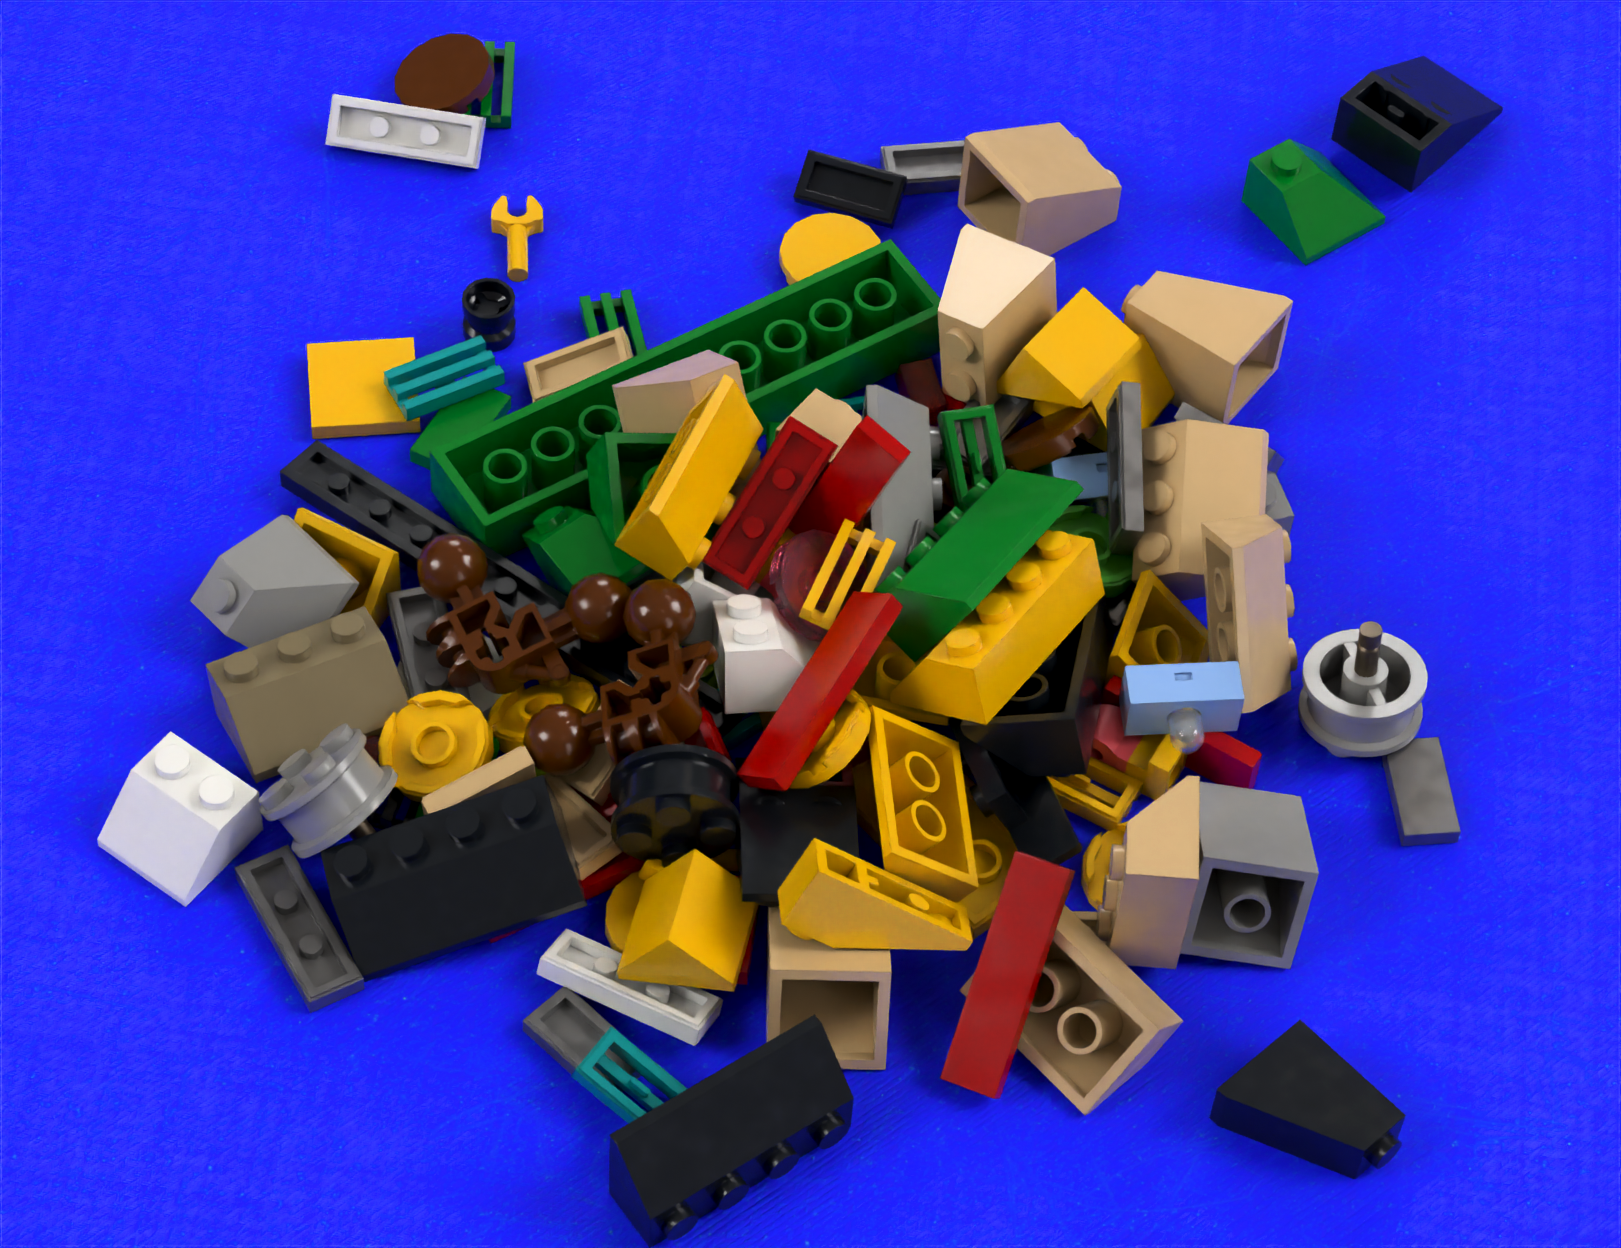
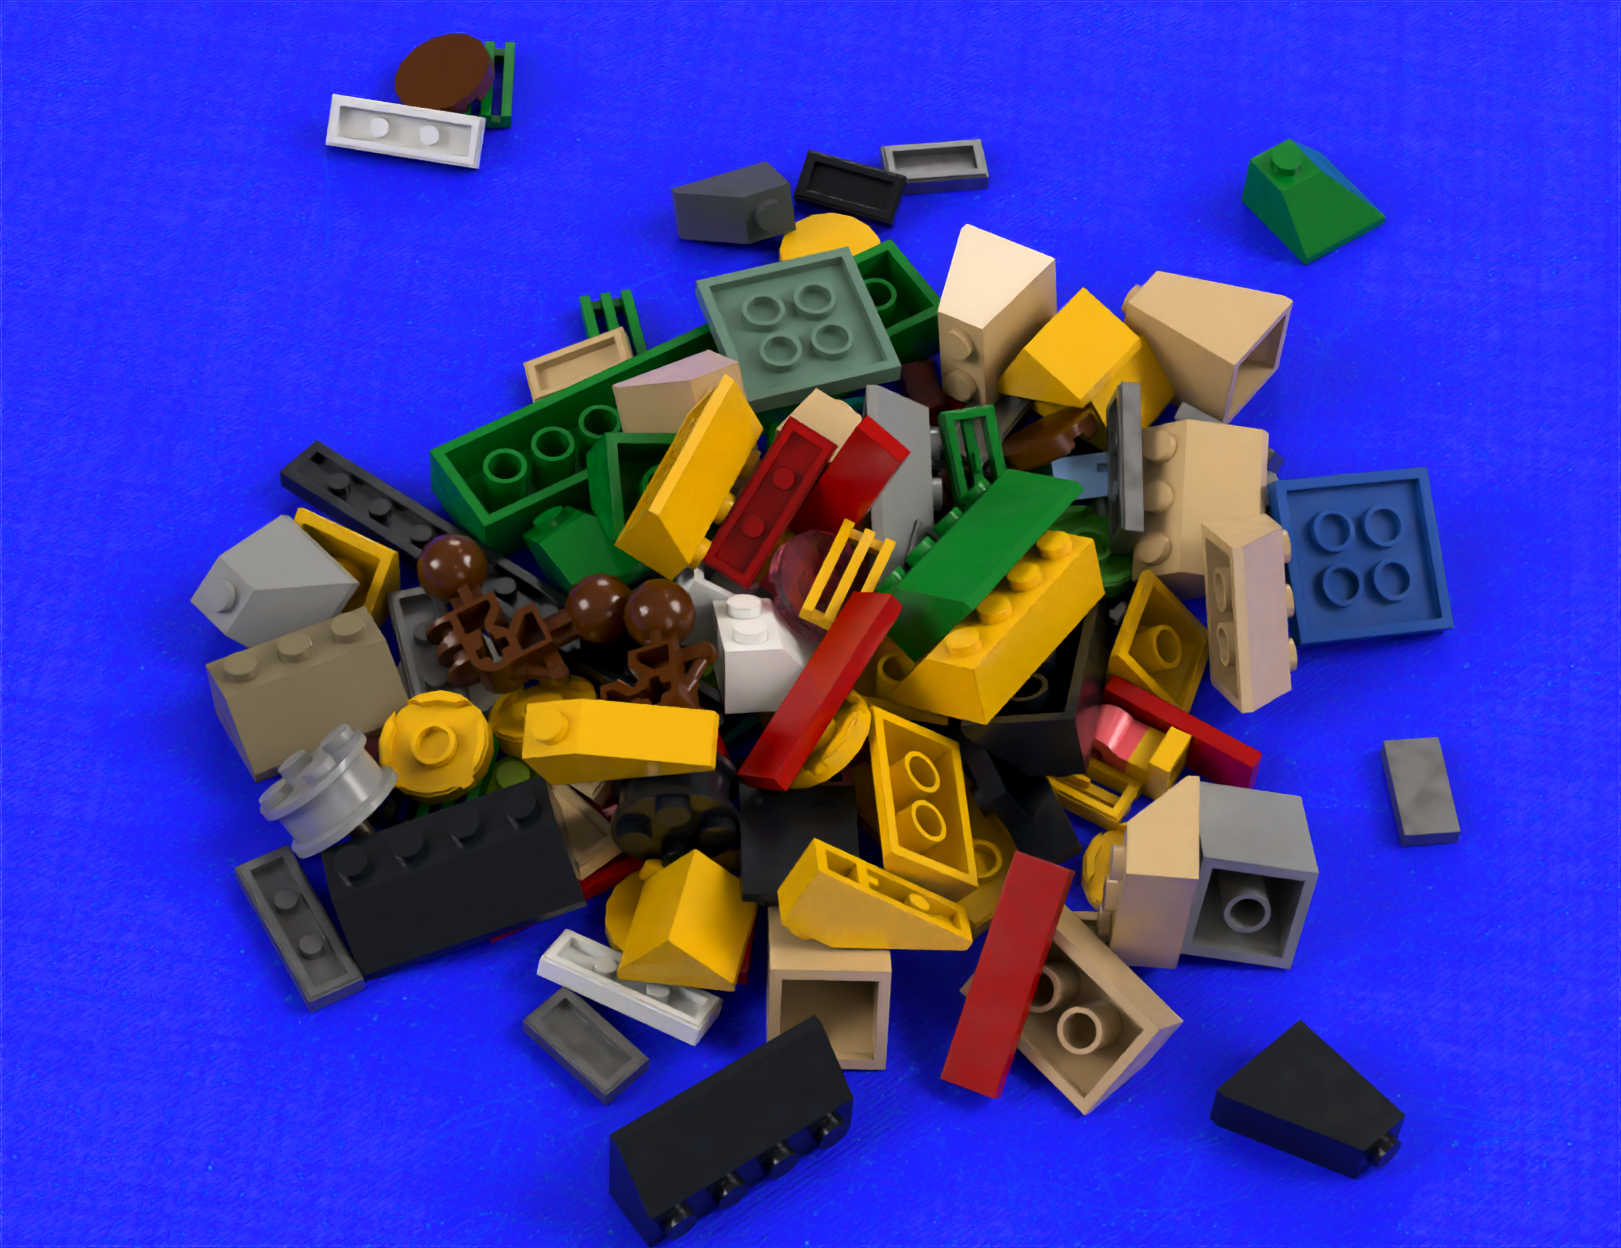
(180, 819): white slope -> none
(350, 389): yellow tile -> none
(440, 371): teal tile -> none
(458, 420): green tile -> none
(489, 312): black wheel -> none
(498, 774): tan tile -> none
(517, 233): yellow bar -> none
(616, 740): none -> yellow slope
(638, 1061): teal tile -> none
(735, 206): none -> dark grey slope
(799, 328): none -> sand green plate
(1036, 186): slope -> none
(1181, 701): light blue piece -> none
(1362, 556): none -> blue plate
(1362, 692): light grey wheel -> none
(1410, 119): black slope -> none

